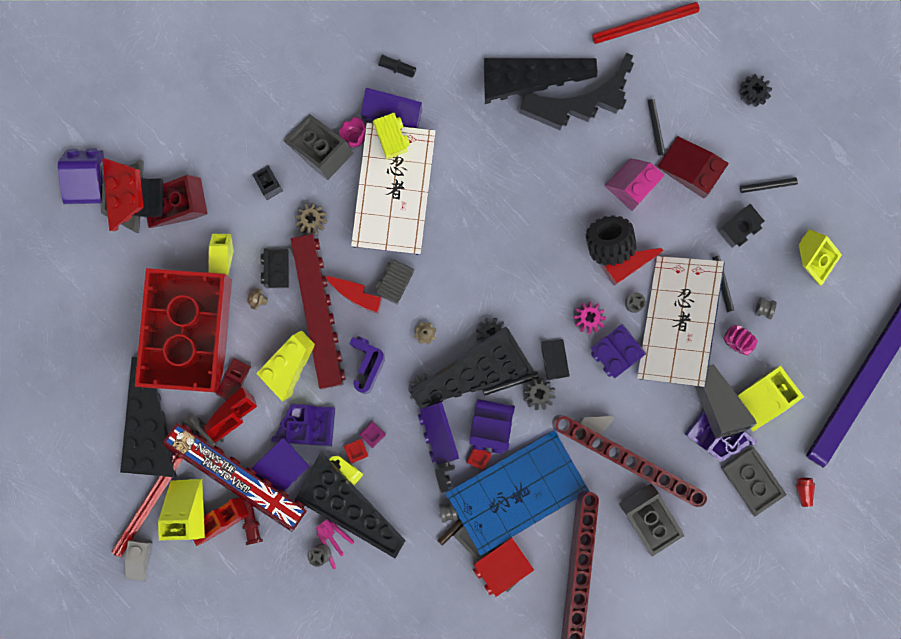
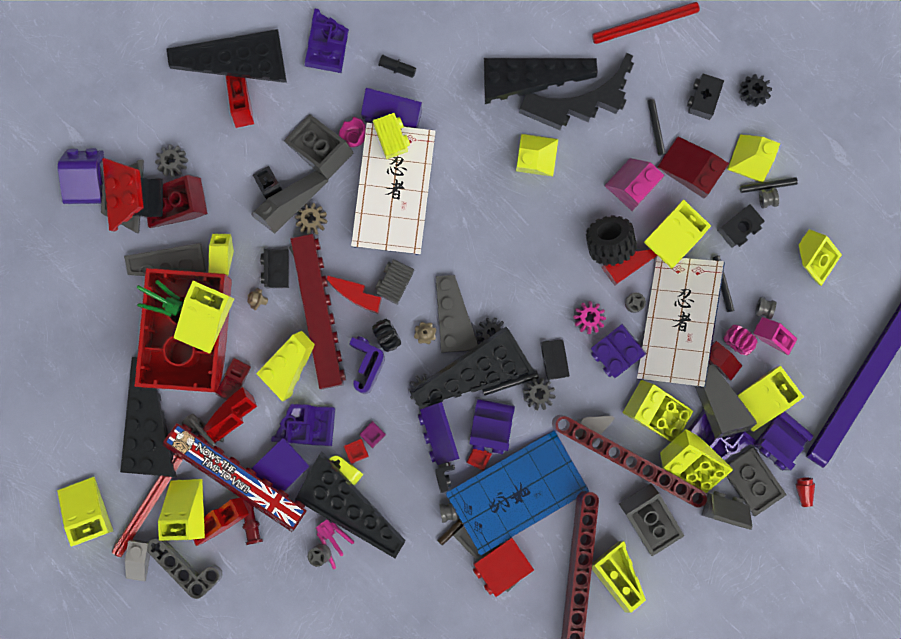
(83, 512): none -> neon yellow slope
(171, 153): none -> dark grey gear
(171, 305): none -> green plant
(177, 258): none -> dark grey wing
(181, 564): none -> dark grey beam
(202, 316): none -> neon yellow slope
(239, 101): none -> red slope
(241, 56): none -> black wing
(286, 203): none -> dark grey wedge
(326, 44): none -> dark purple slope
(386, 335): none -> black gear
(454, 322): none -> dark grey wing
(537, 155): none -> neon yellow slope
(618, 576): none -> neon yellow wedge
(657, 411): none -> neon yellow slope
(677, 234): none -> neon yellow slope
(694, 461): none -> neon yellow slope
(712, 88): none -> black brick
(724, 361): none -> dark red slope
(727, 510): none -> dark grey slope
(753, 157): none -> neon yellow slope
(768, 198): none -> dark grey wheel
(775, 335): none -> dark pink slope
(783, 441): none -> dark purple piece

